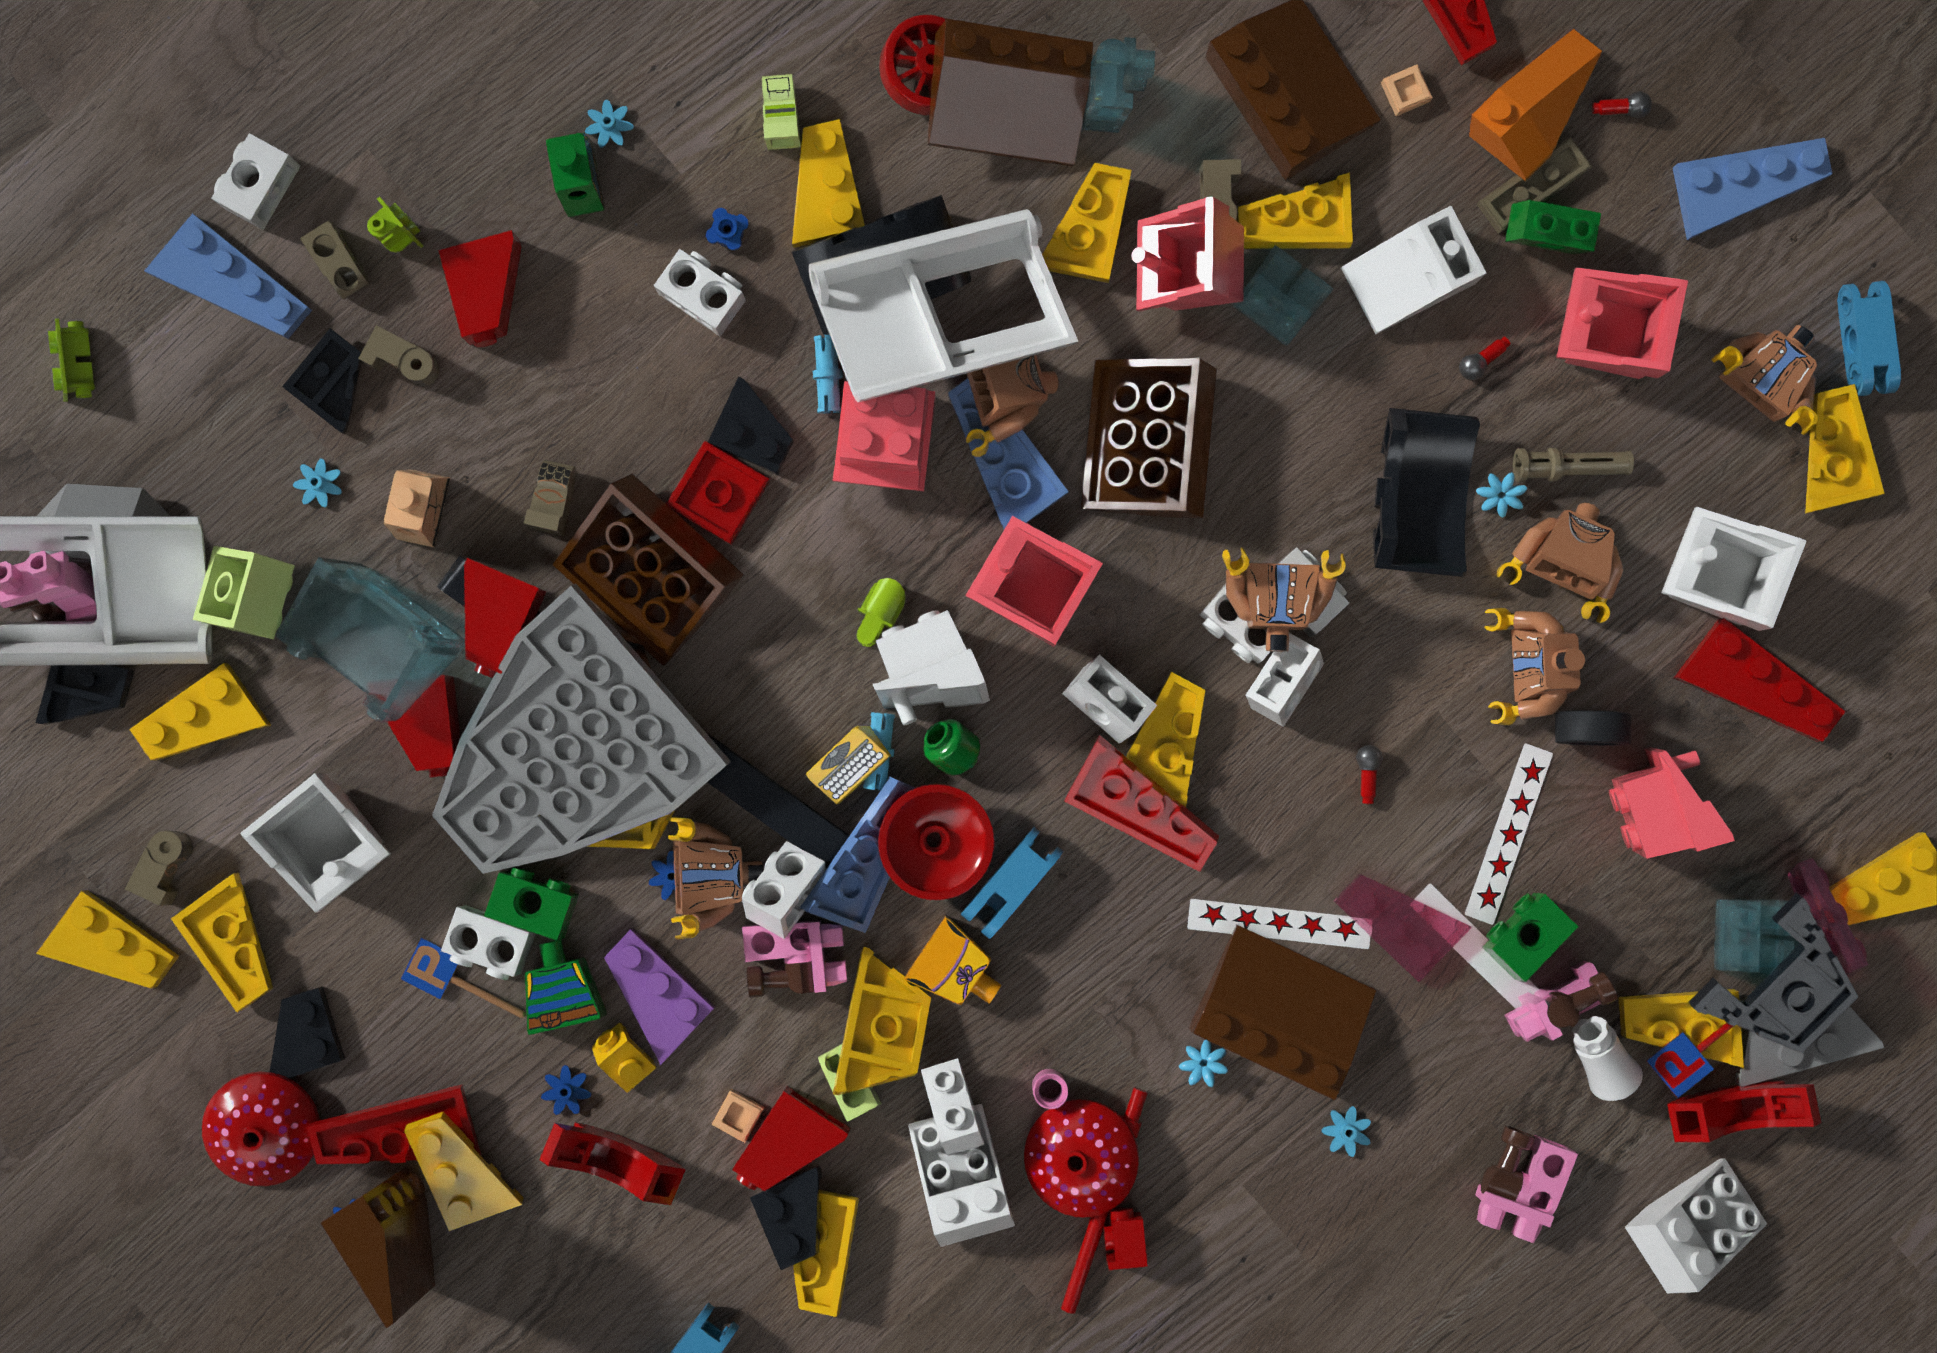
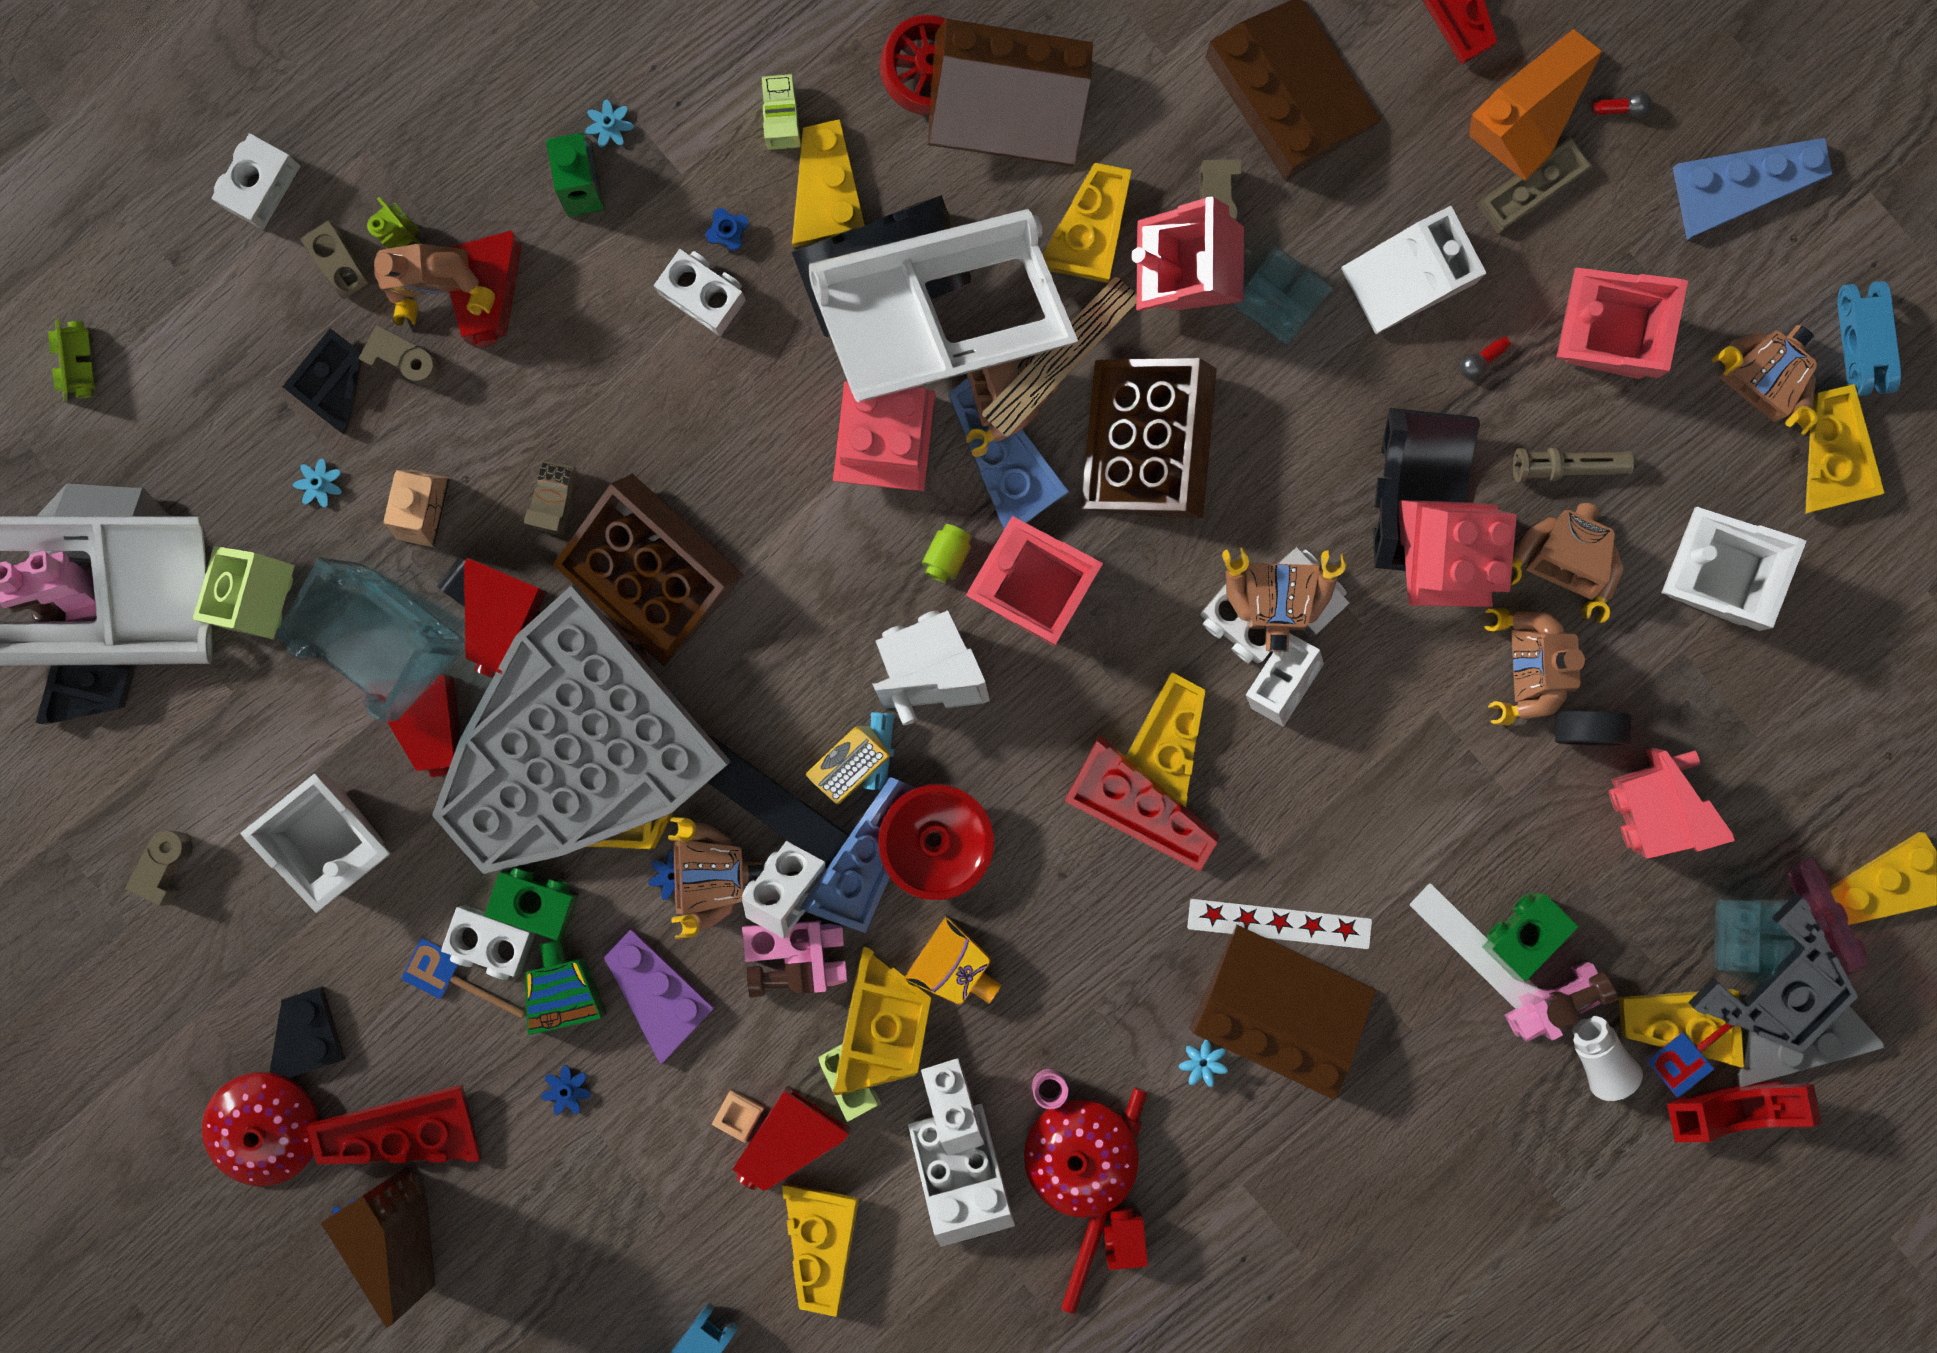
(107, 943): yellow wing -> none
(203, 713): yellow wing -> none
(219, 273): medium blue wing -> none
(227, 942): yellow wing -> none
(426, 271): none -> nougat torso
(456, 1173): yellow wing -> none
(614, 1158): red arch -> none
(622, 1058): yellow bracket -> none
(718, 492): red tile -> none
(751, 430): black wing -> none
(791, 1217): black wing -> none
(827, 375): medium azure pin -> none
(880, 609): lime arm -> none
(947, 553): none -> lime brick
(951, 747): green head -> none
(1011, 883): dark azure piece -> none
(1053, 366): none -> tan sticker
(1109, 699): white brick -> none
(1113, 71): clear light blue hips -> none
(1301, 220): yellow wing -> none
(1342, 1126): medium azure plant -> none
(1369, 760): piece -> none
(1400, 925): clear pink wing -> none
(1406, 90): light nougat tile -> none
(1456, 552): none -> coral piece
(1501, 494): medium azure plant -> none
(1508, 834): white sticker -> none
(1529, 1194): bright pink hips -> none
(1553, 227): green brick -> none
(1696, 1228): white slope -> none
(1747, 675): red wing -> none

